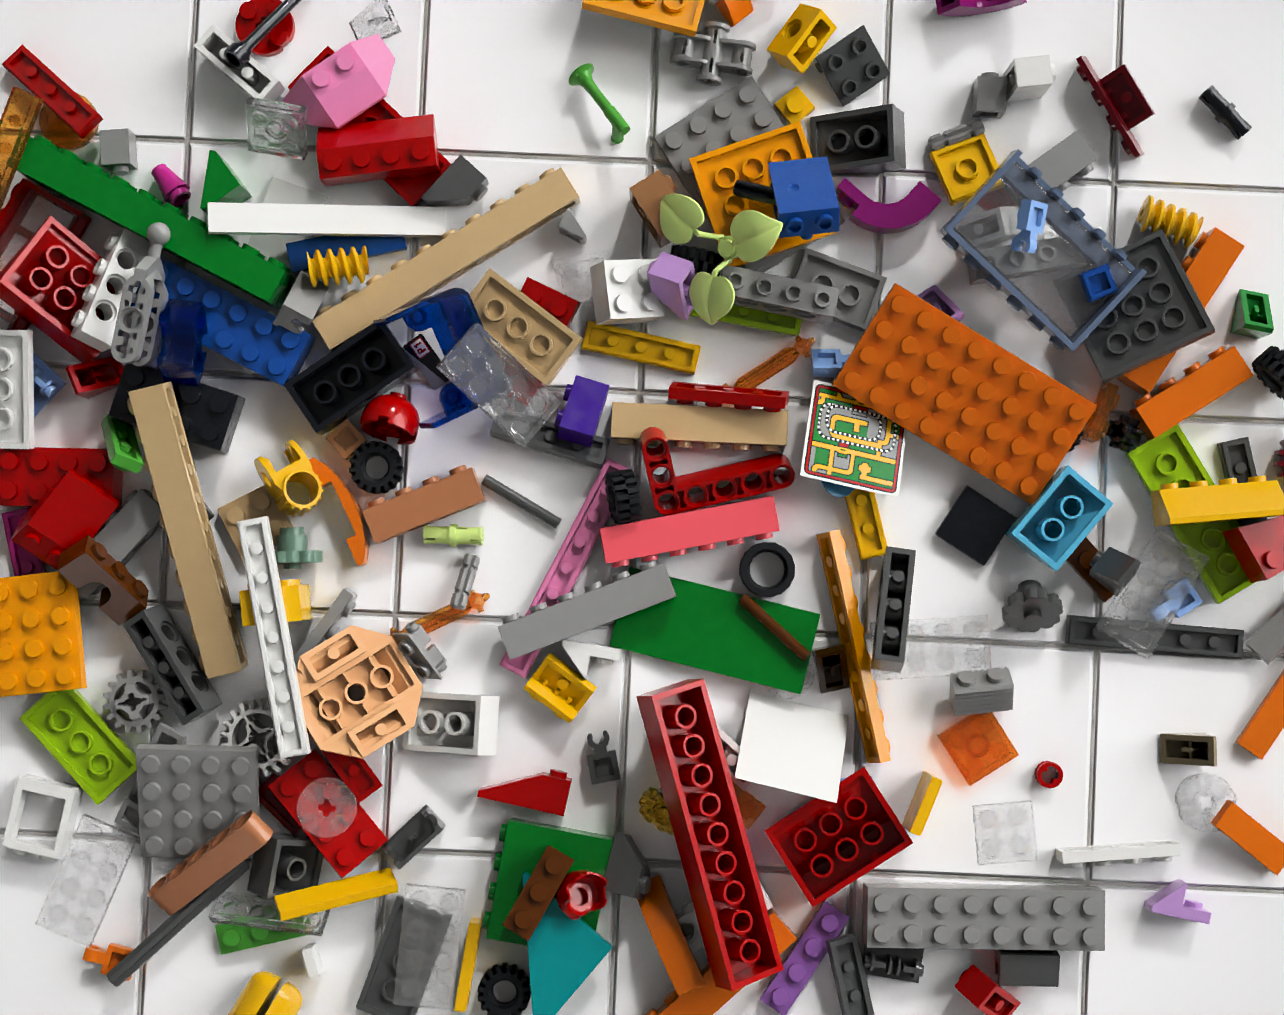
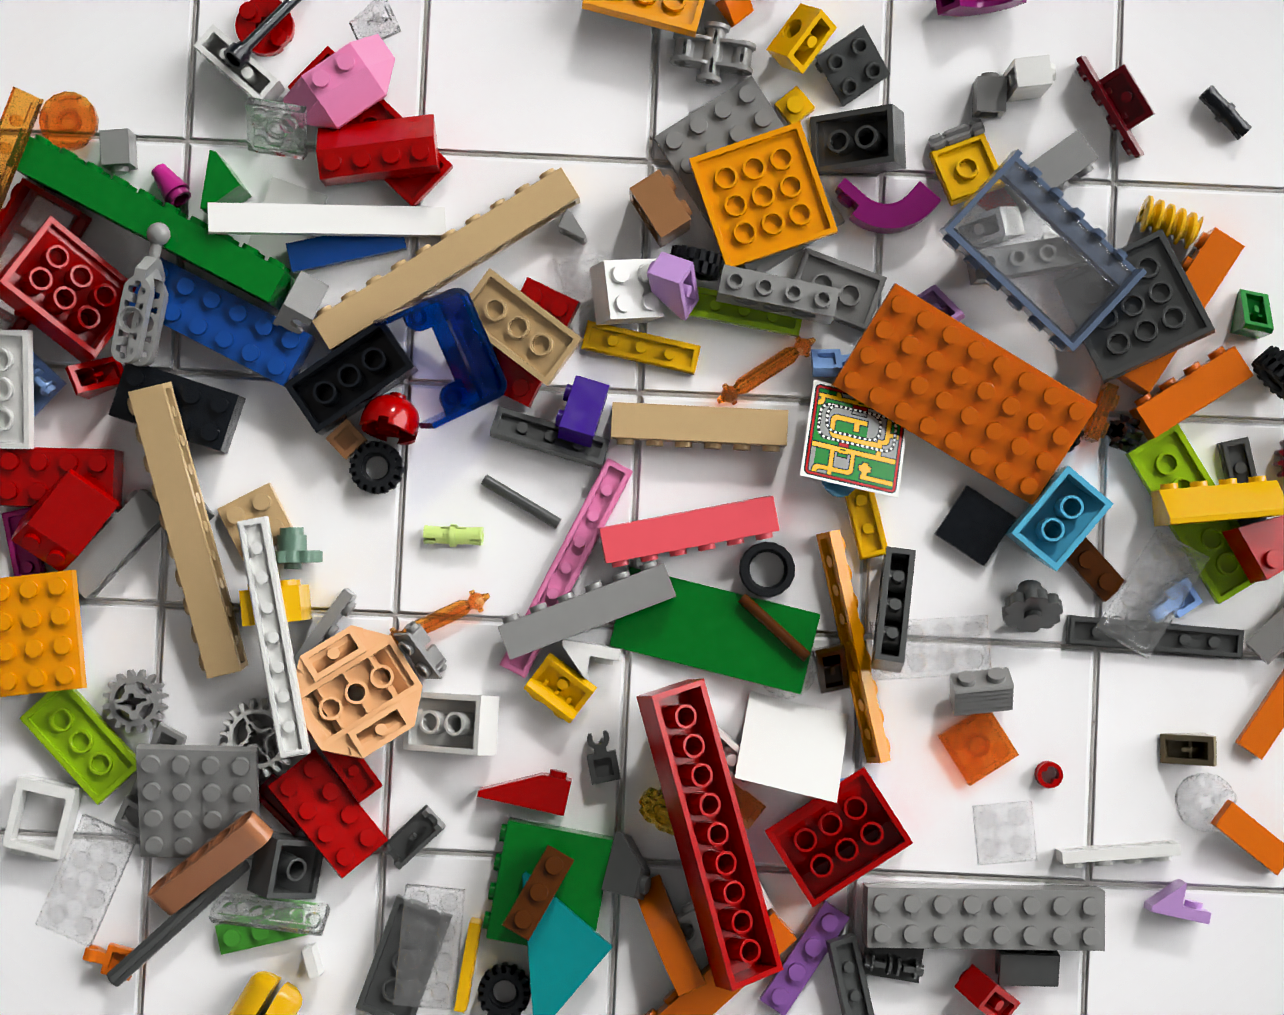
(56, 93): red tile -> none
(86, 324): white brick -> none
(89, 563): reddish brown arch -> none
(121, 444): bright green plate -> none
(172, 664): dark grey brick -> none
(182, 332): clear blue brick -> none
(298, 471): yellow piece -> none
(335, 894): yellow tile -> none
(338, 266): yellow piece -> none
(339, 796): clear plate -> none
(358, 543): orange slope -> none
(423, 505): nougat brick -> none
(426, 361): sticker -> none
(457, 185): dark grey slope -> none
(465, 581): light grey axle -> none
(498, 384): clear plate -> none
(581, 893): red hair -> none
(583, 77): bright green piece -> none
(623, 496): black tyre -> none
(708, 479): red beam -> none
(740, 397): red plate -> none
(750, 240): yellowish green plant -> none
(800, 196): blue piece -> none
(922, 803): yellow tile -> none
(1030, 221): light blue plate -> none
(1097, 282): blue tile -> none
(1113, 569): dark grey slope -> none

